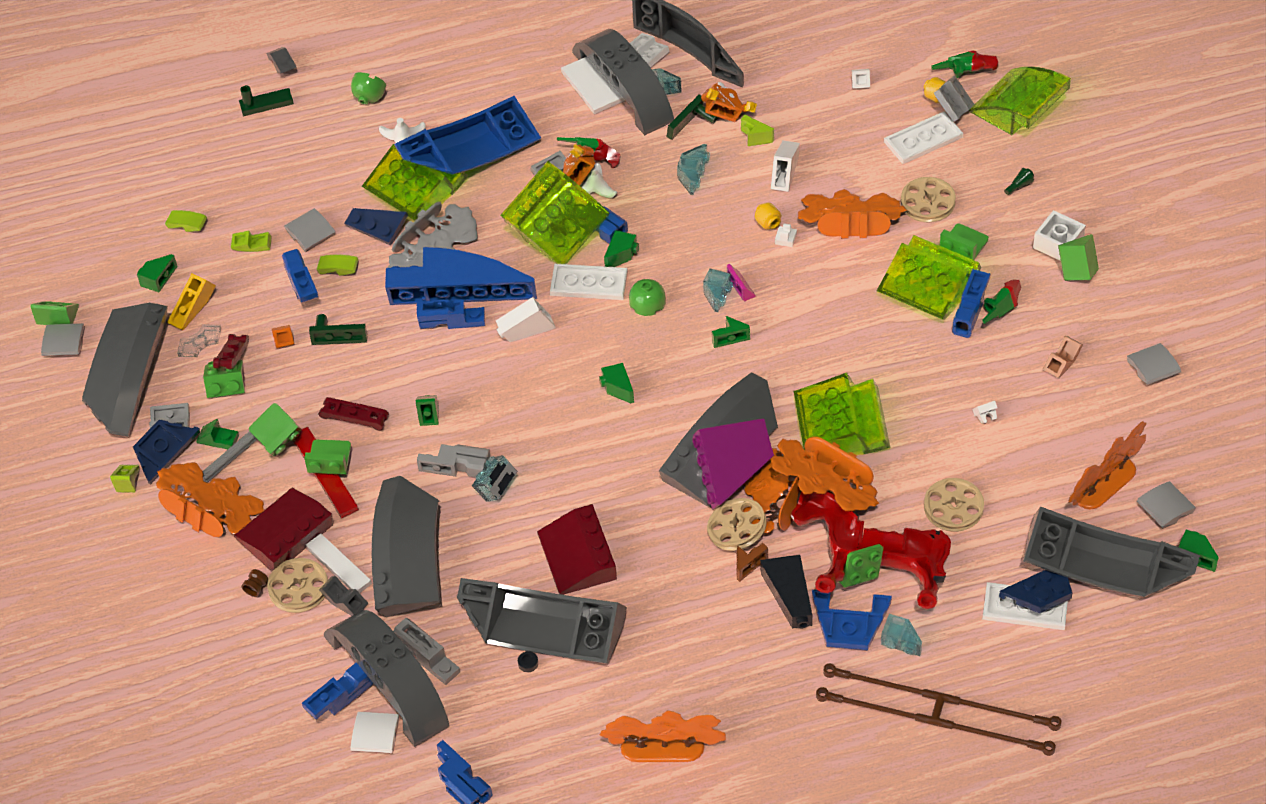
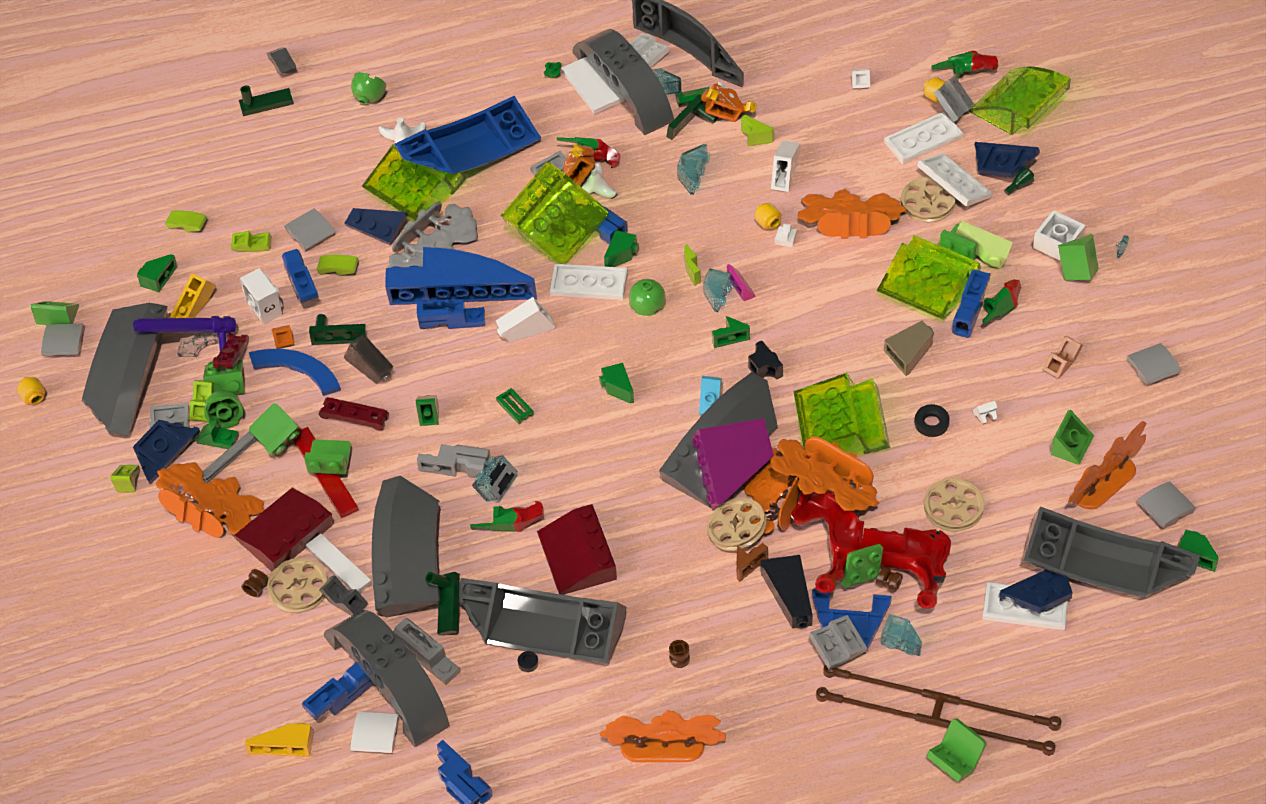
(31, 390): none -> yellow head
(187, 325): none -> dark purple cylinder
(201, 391): none -> lime slope
(225, 407): none -> bright green cylinder
(261, 296): none -> white brick
(283, 741): none -> yellow slope
(299, 362): none -> blue tile
(368, 359): none -> clear smoke slope
(449, 597): none -> dark green piece
(513, 518): none -> animal
(522, 415): none -> green tile
(552, 69): none -> green plate
(679, 653): none -> reddish brown wheel
(689, 96): none -> green tile
(691, 265): none -> lime slope
(710, 391): none -> medium azure brick
(765, 362): none -> black brick
(838, 642): none -> light grey slope
(889, 579): none -> reddish brown wheel
(909, 346): none -> dark tan slope
(932, 430): none -> black tyre
(954, 179): none -> white tile
(958, 751): none -> bright green bracket
(990, 247): none -> yellowish green slope
(1003, 159): none -> dark blue wing
(1071, 439): none -> bright green slope
(1122, 246): none -> clear light blue helmet

